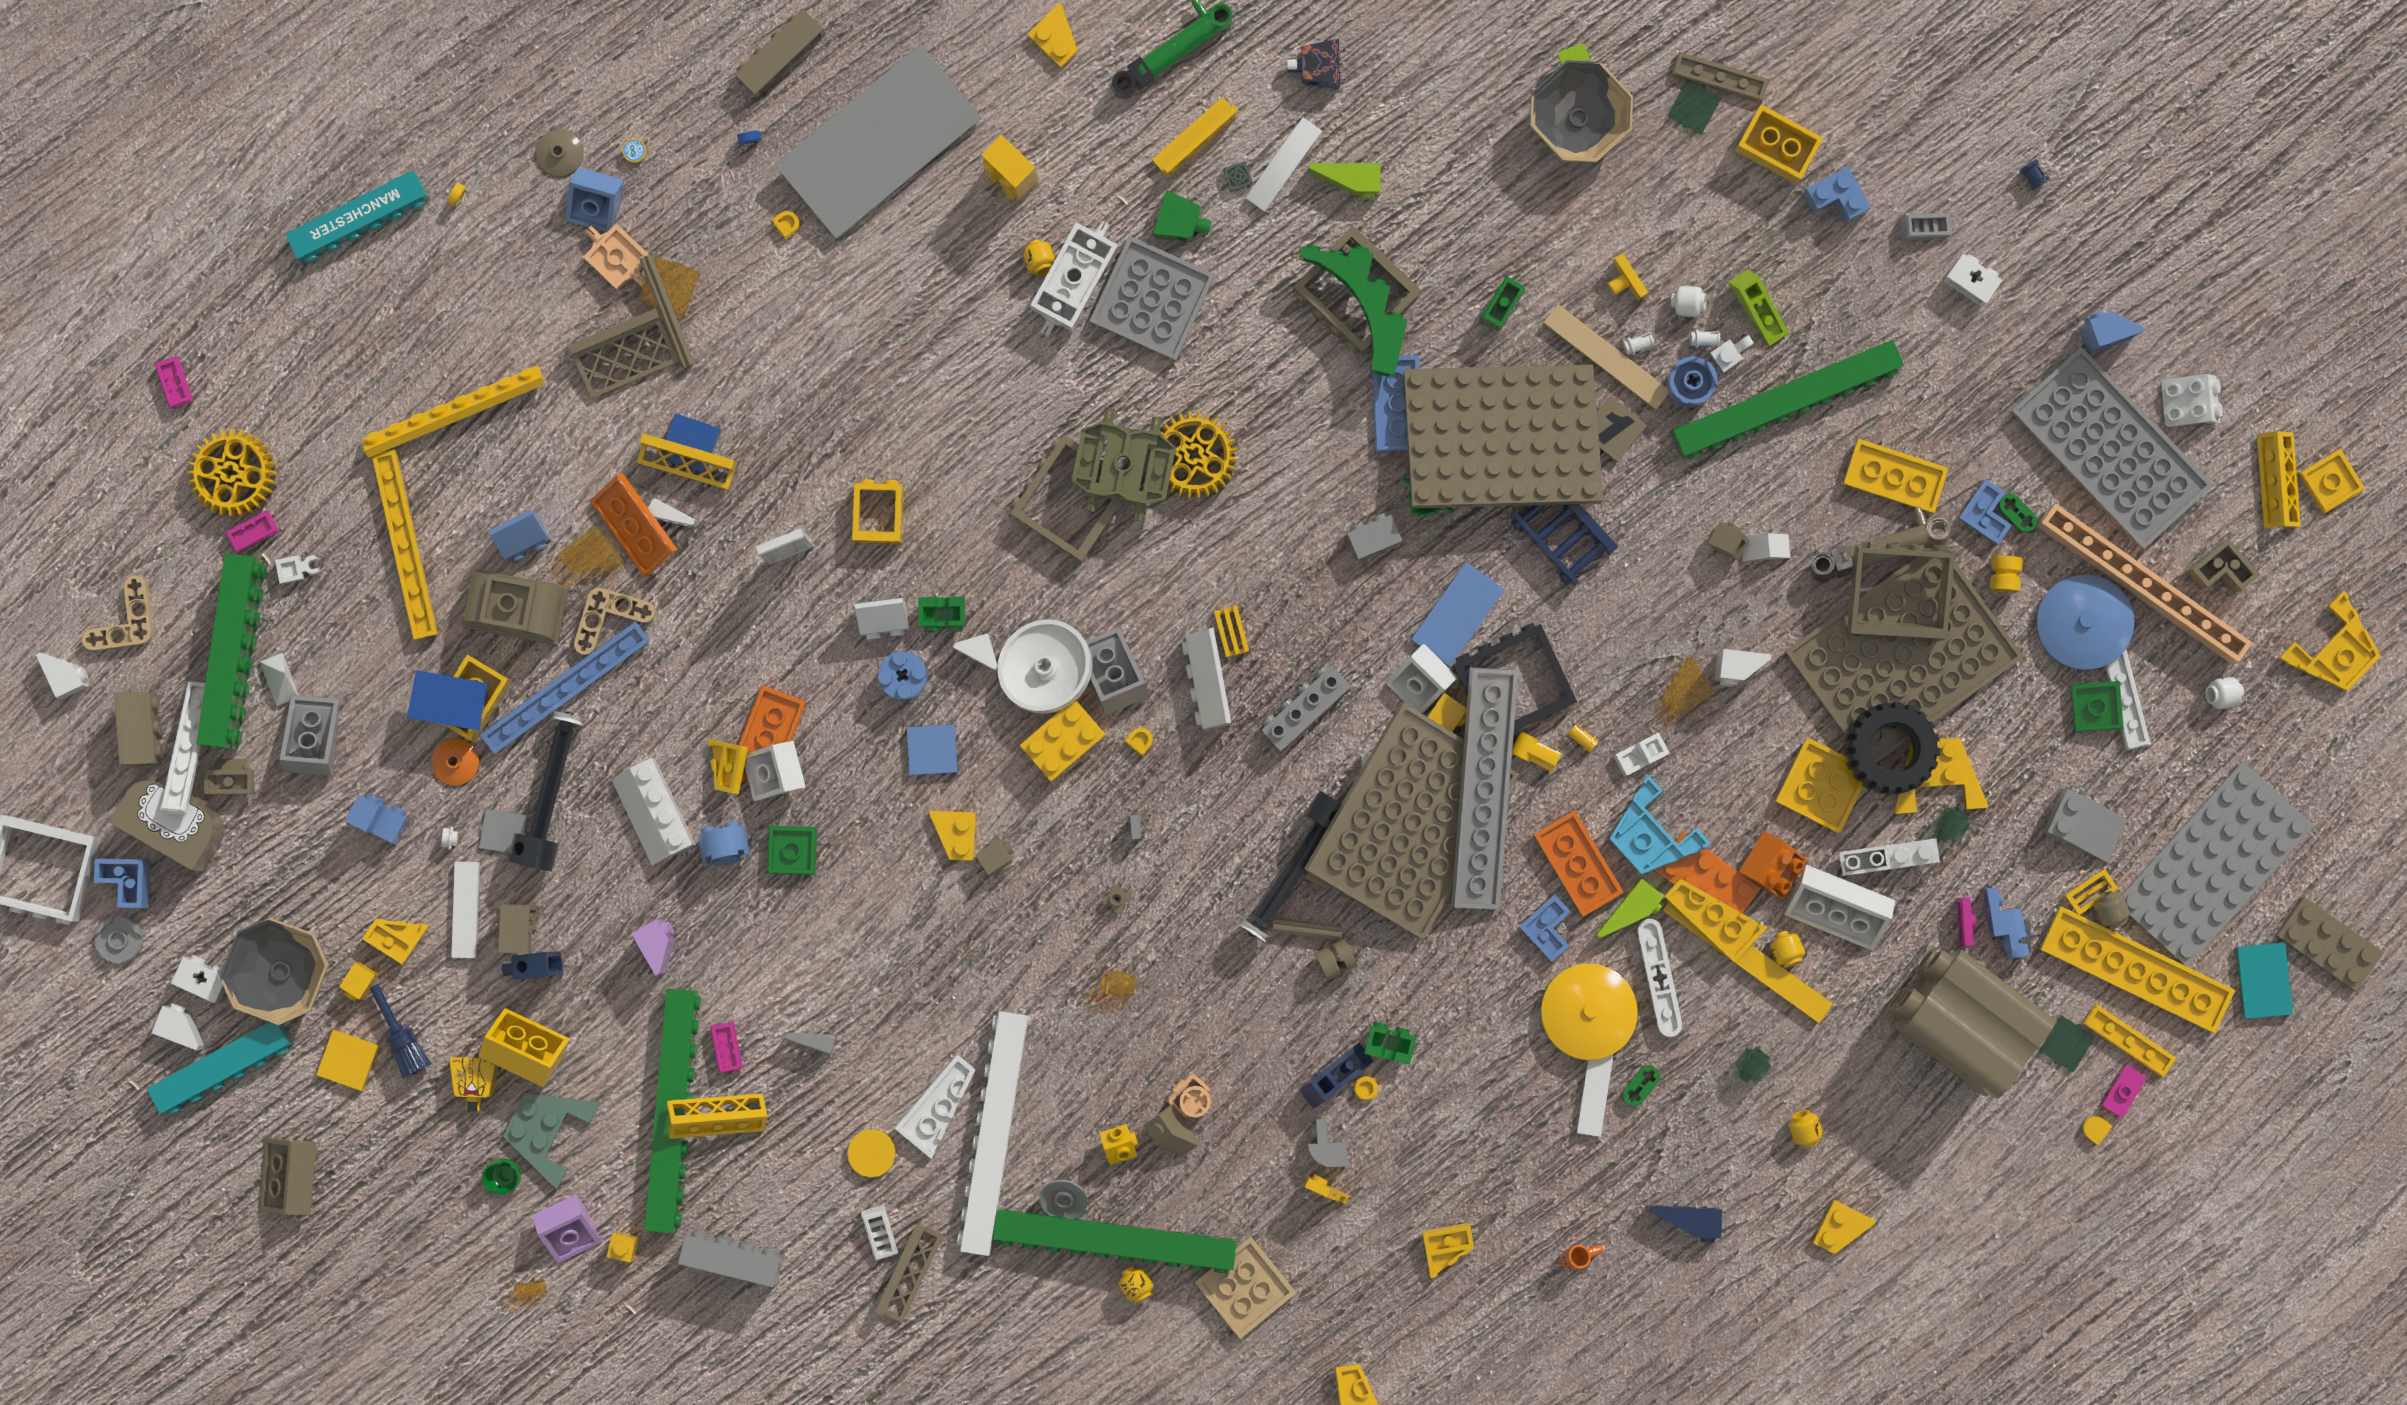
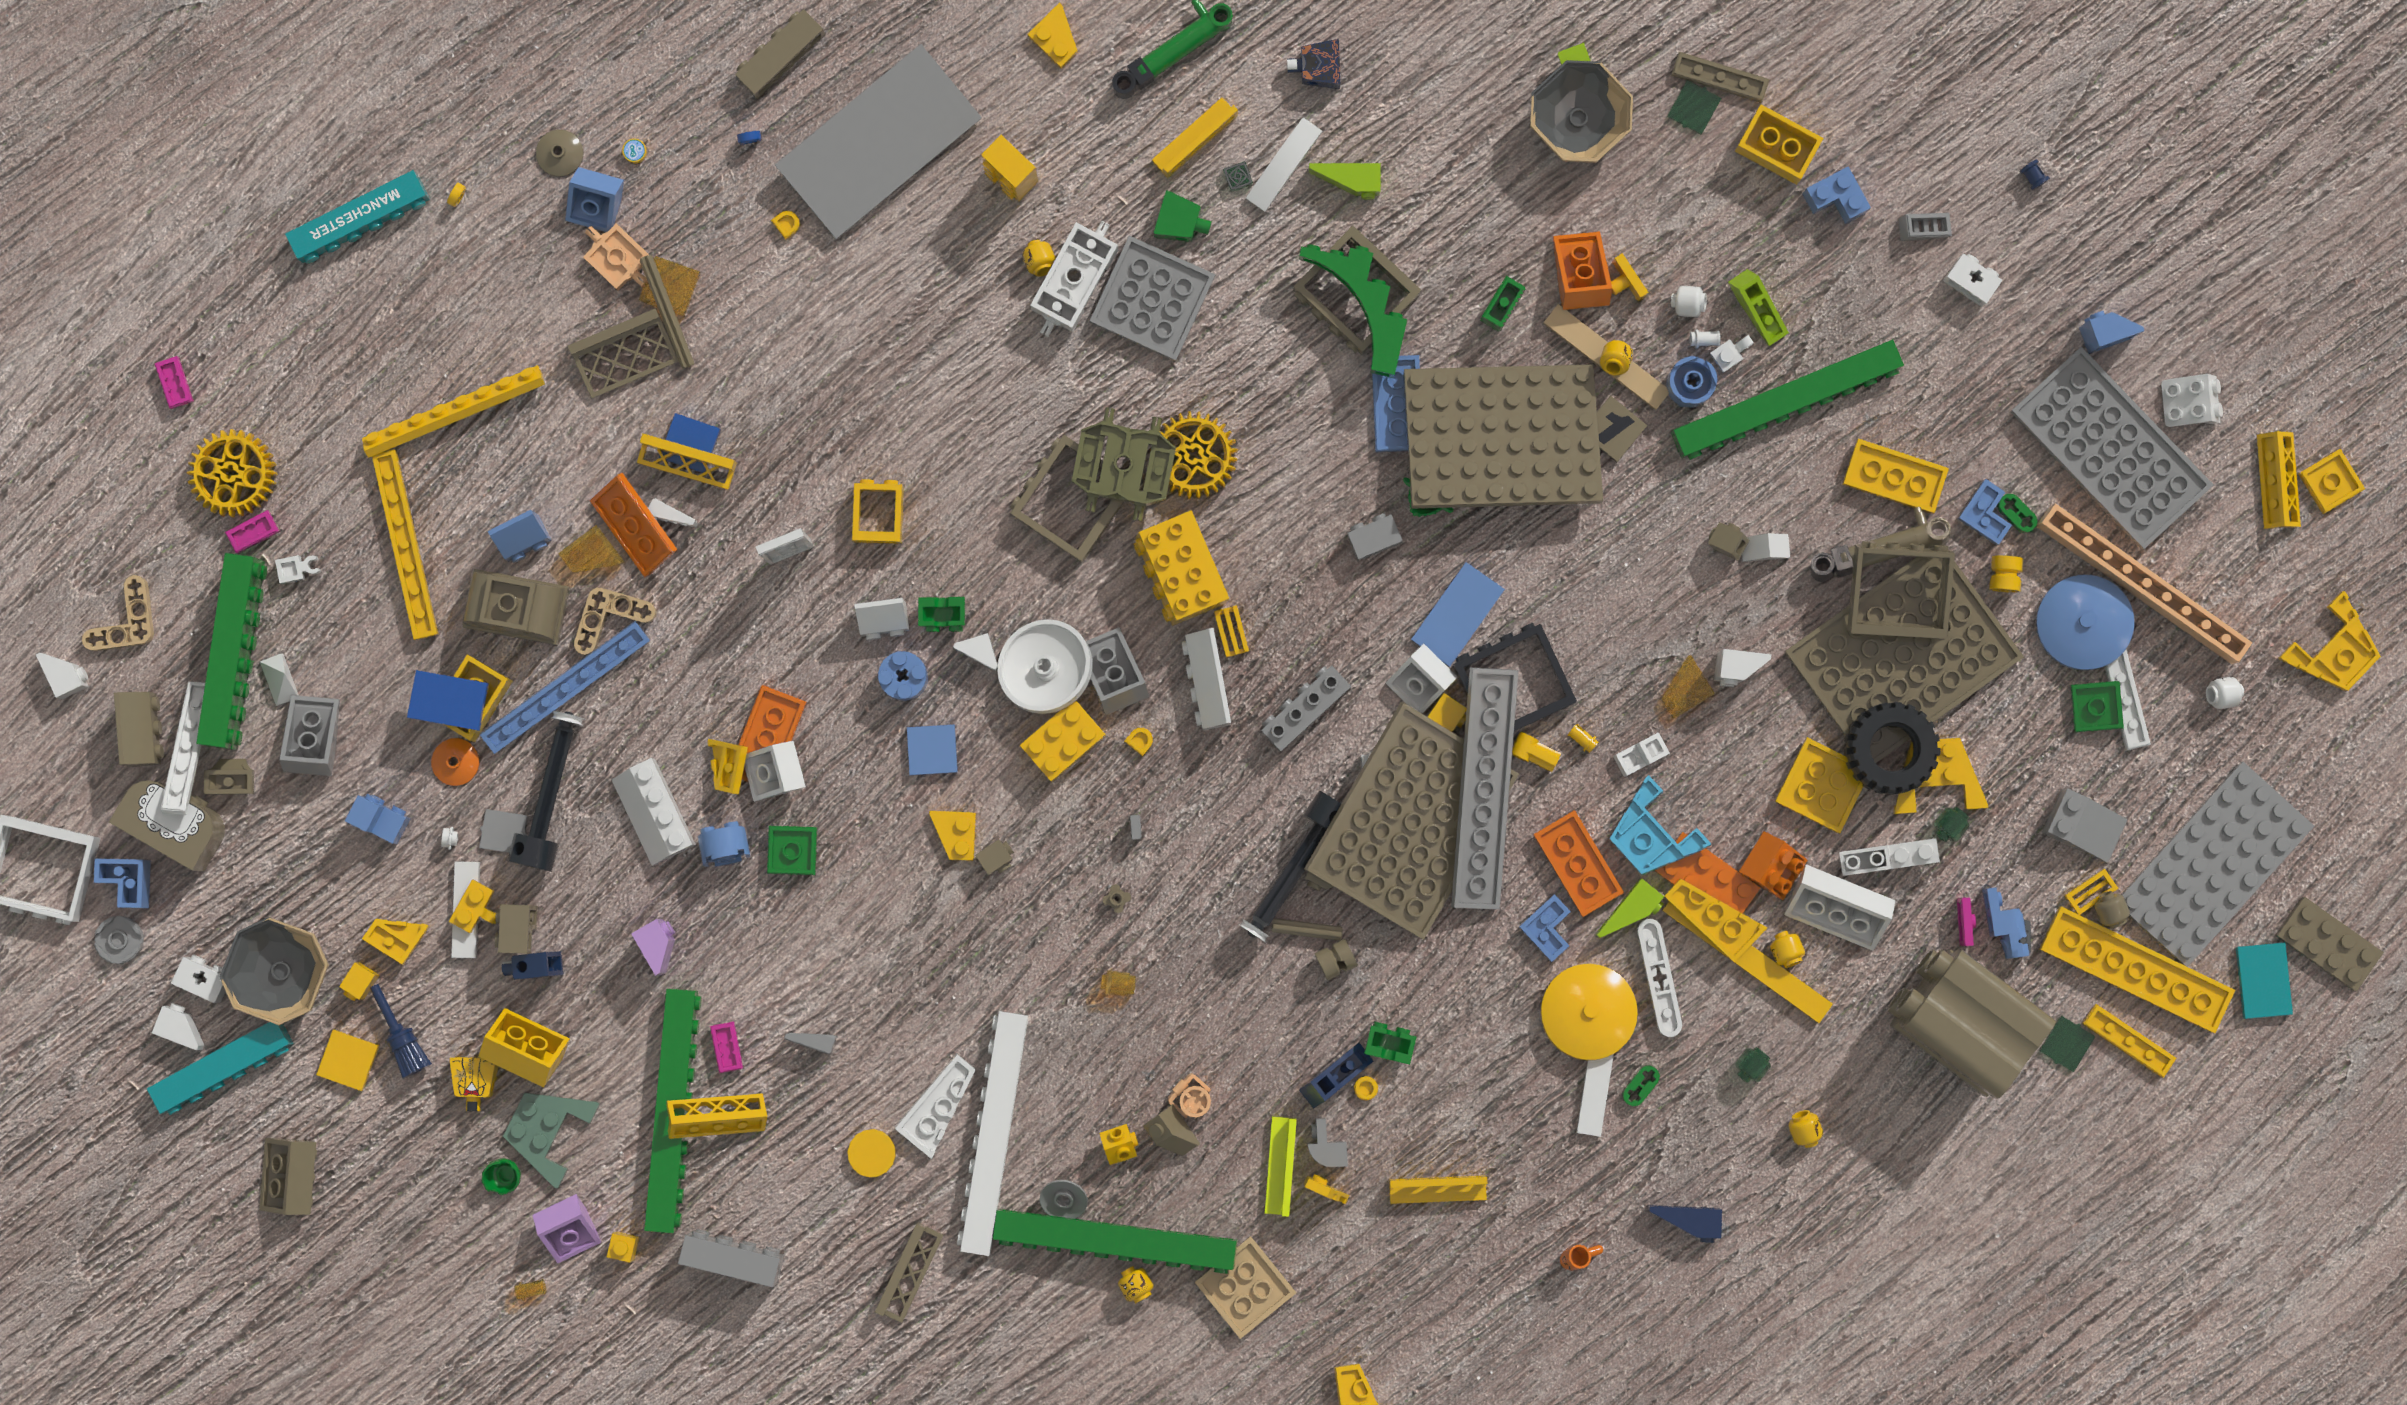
(473, 906): none -> yellow plate
(873, 1213): white slope -> none
(1180, 568): none -> yellow brick
(1280, 1166): none -> neon yellow fence
(1437, 1189): none -> yellow fence
(1446, 1245): yellow wing -> none
(1582, 271): none -> orange slope
(1586, 527): dark blue fence -> none
(1616, 357): none -> yellow head
(1638, 343): white pin -> none
(1840, 1227): yellow wing -> none
(2095, 1129): yellow tile -> none
(2123, 1091): dark pink plate -> none
(2223, 562): dark tan brick -> none

